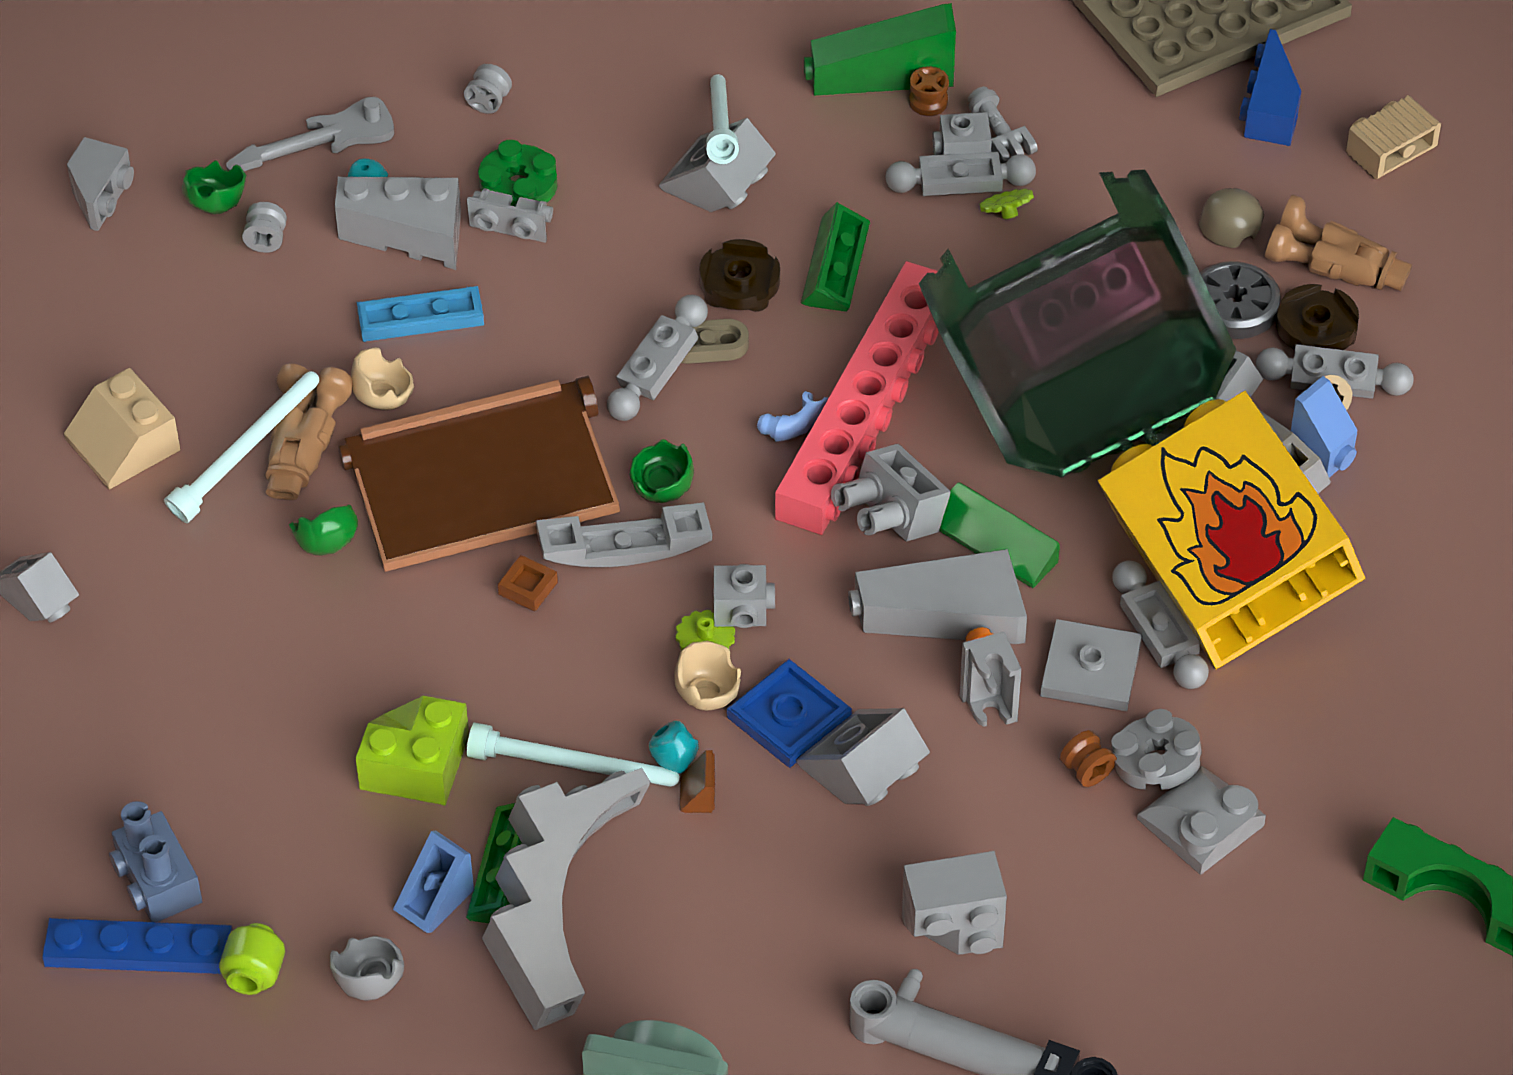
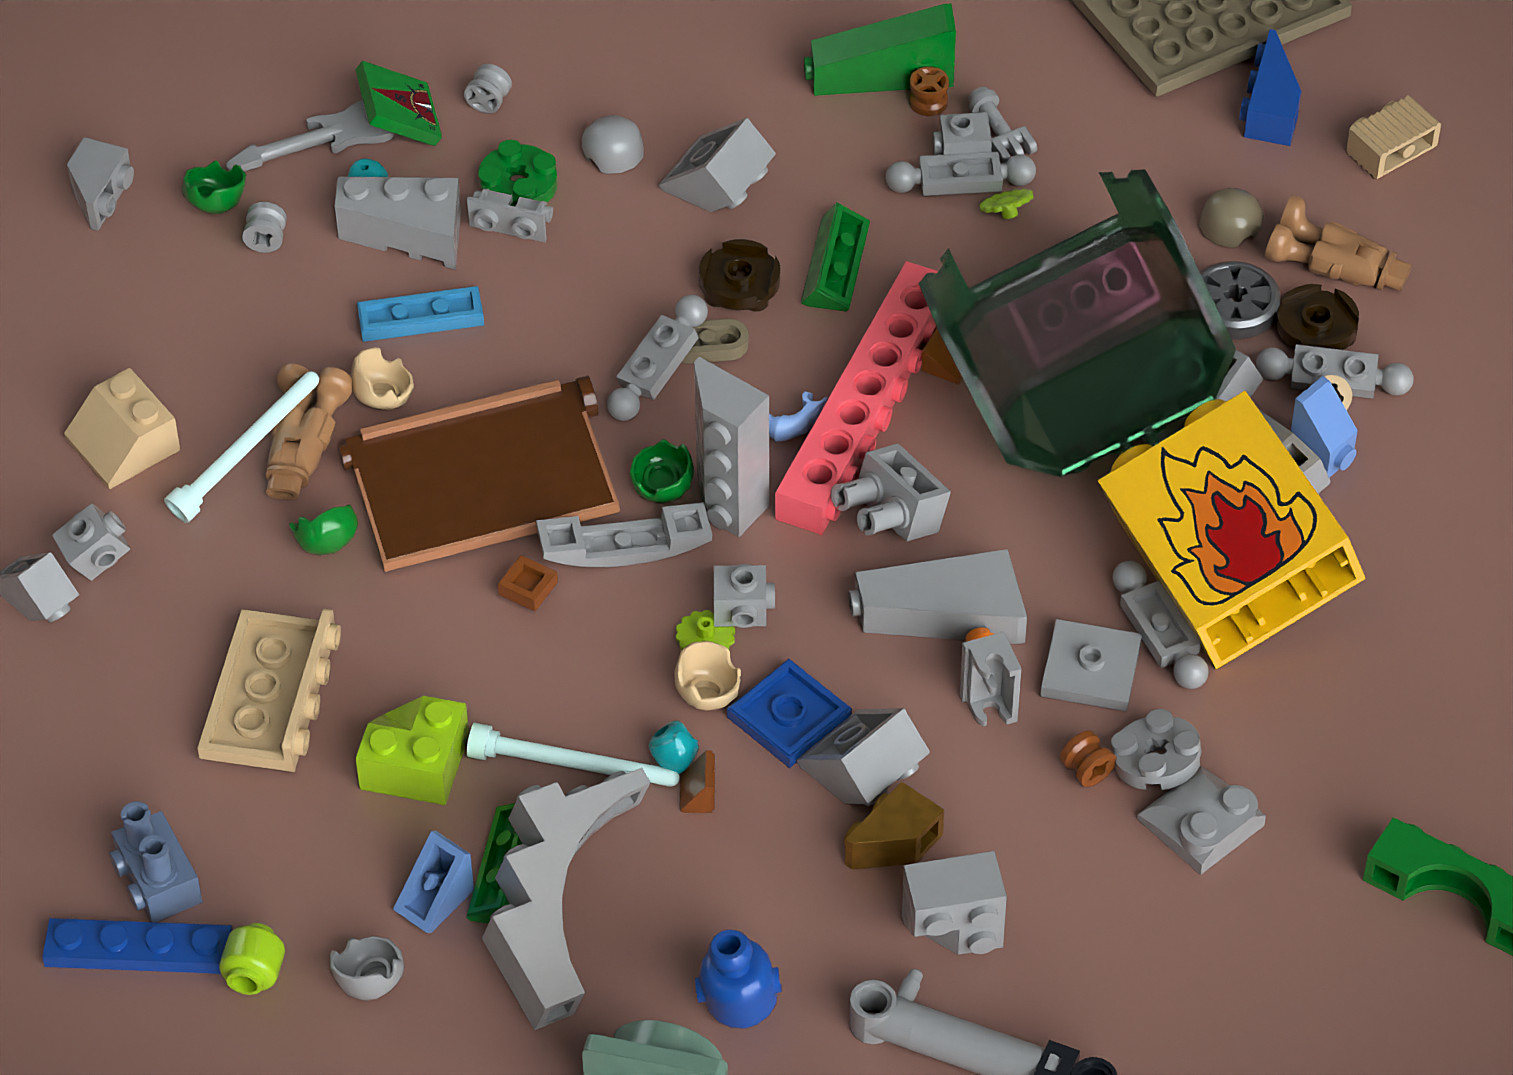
(92, 541): none -> light grey brick
(269, 690): none -> tan bracket
(398, 103): none -> green tile
(613, 144): none -> light grey hair
(721, 143): light aqua piece -> none
(731, 447): none -> light grey slope
(737, 980): none -> blue piece
(896, 830): none -> pearl gold slope
(938, 361): none -> dark orange slope
(989, 528): green slope -> none

